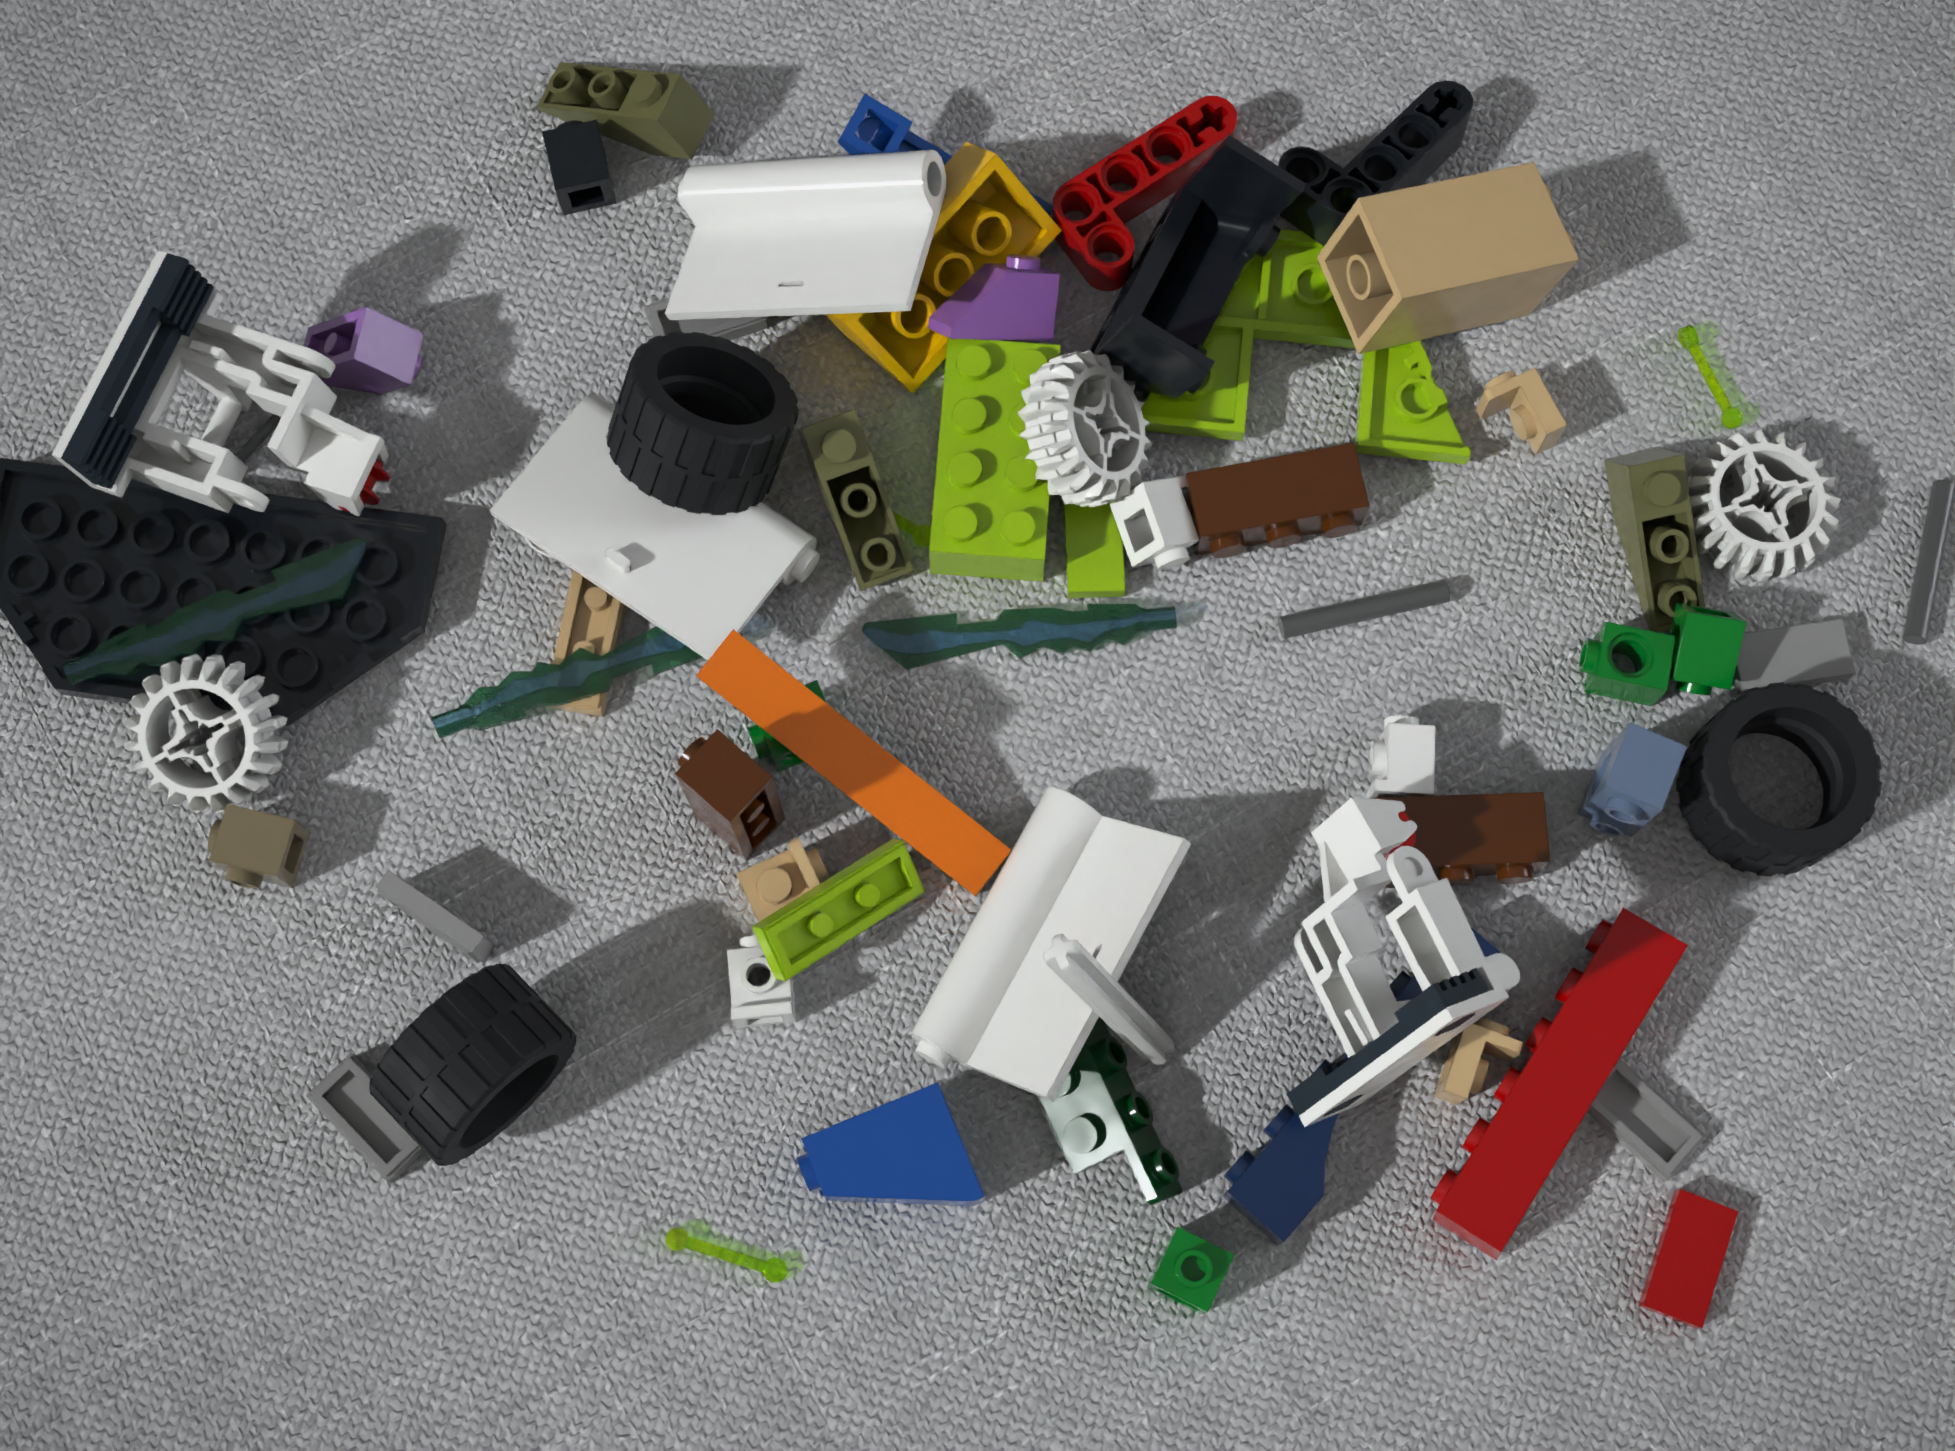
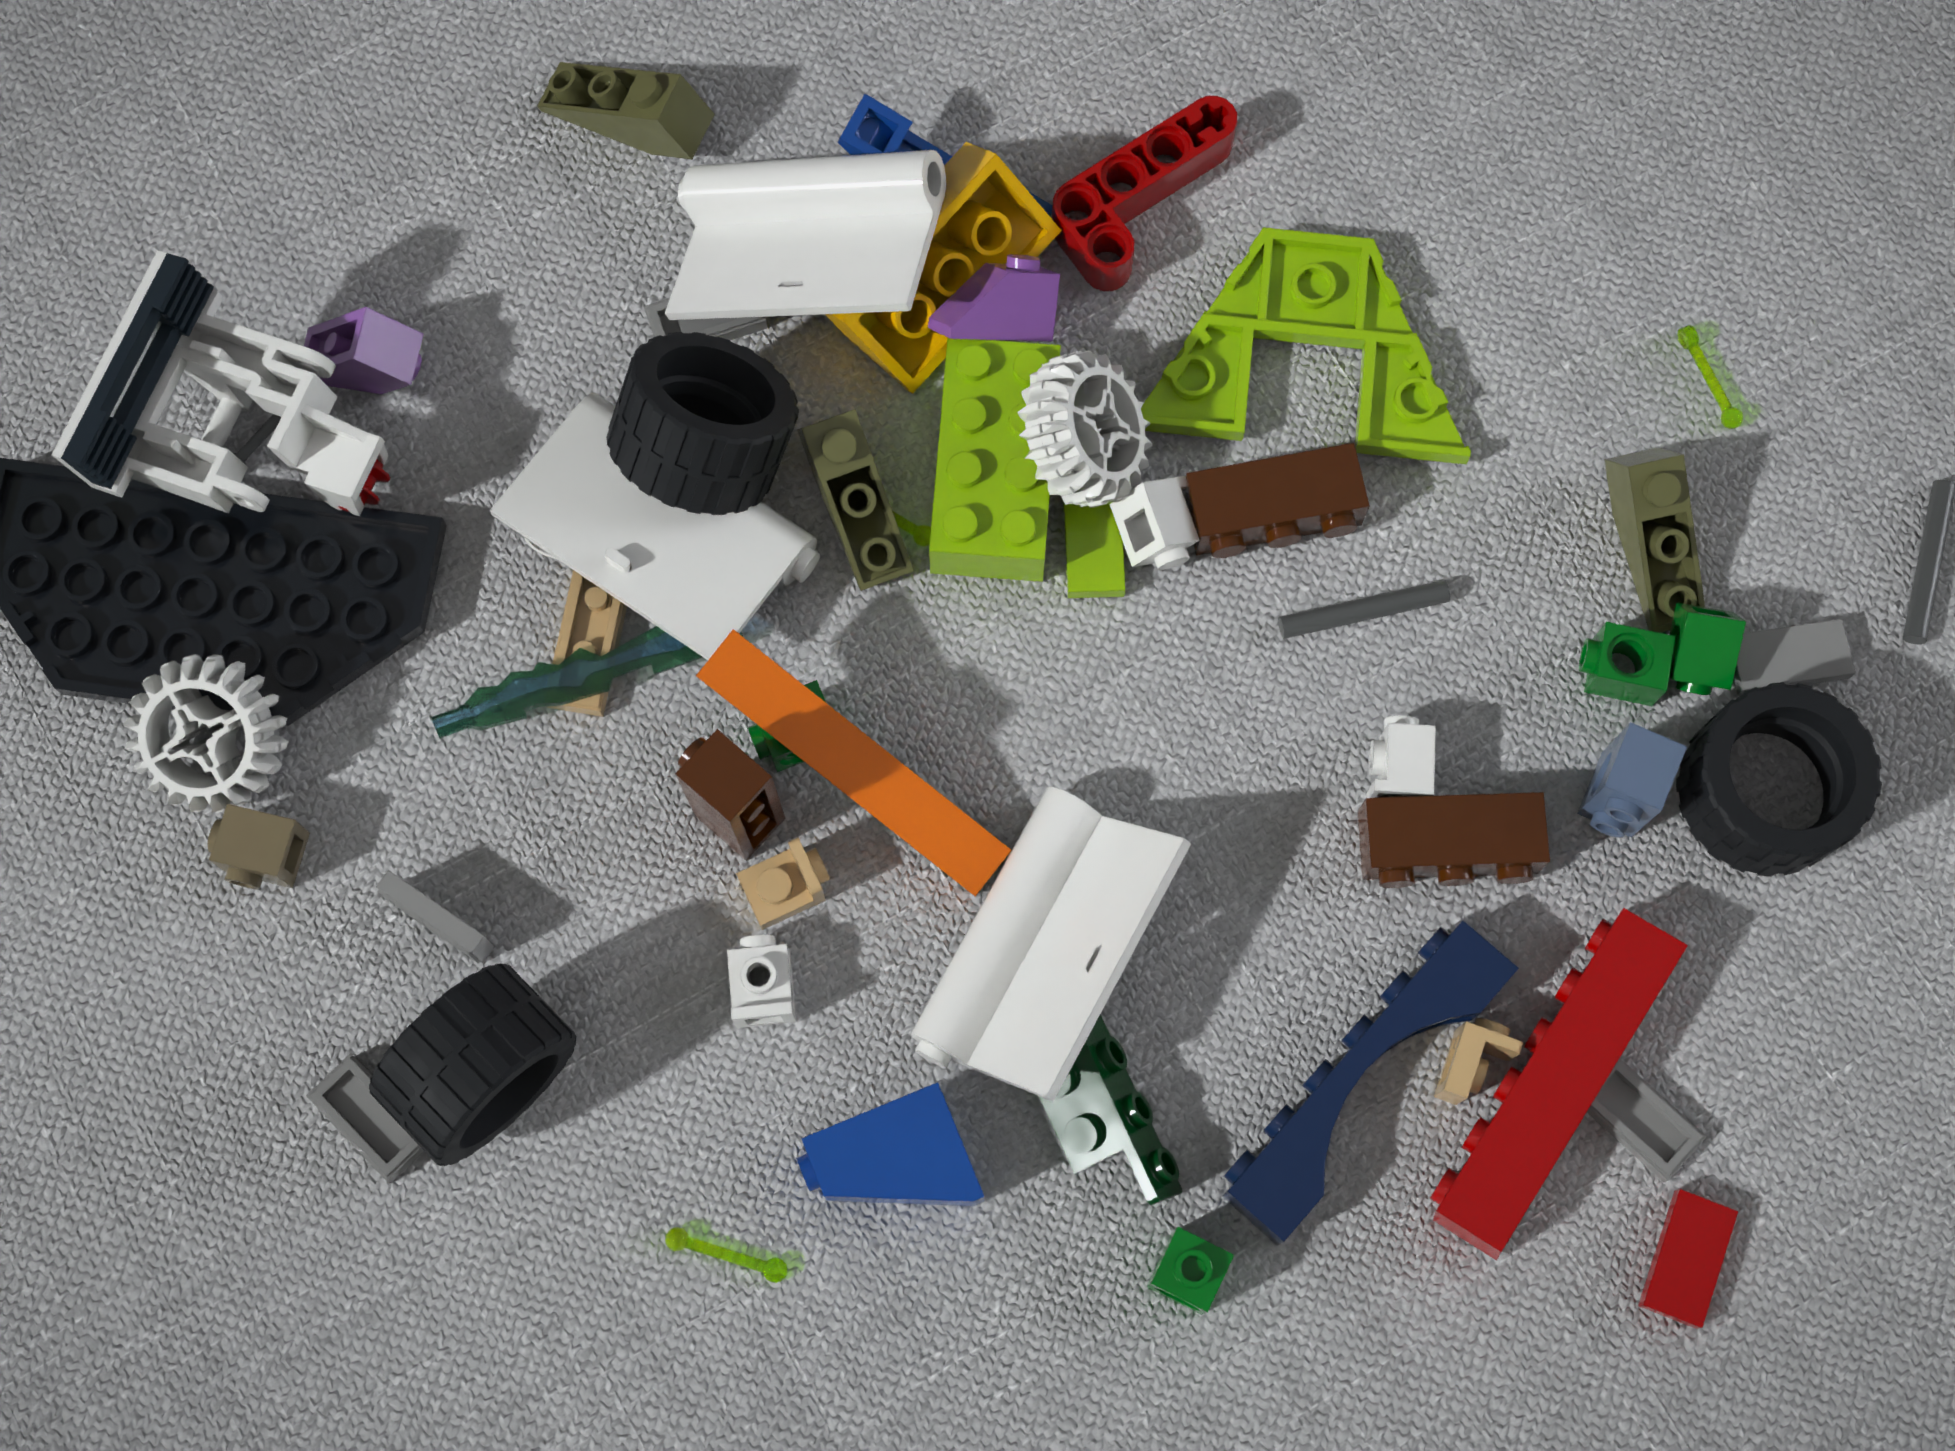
(219, 616): clear green sword -> none
(579, 166): black brick -> none
(838, 909): lime tile -> none
(1022, 631): clear green sword -> none
(1107, 998): white axle -> none
(1191, 266): black windscreen -> none
(1359, 854): white container -> none
(1394, 160): black beam -> none
(1446, 256): tan brick -> none
(1531, 405): tan bracket -> none
(1775, 479): white gear -> none

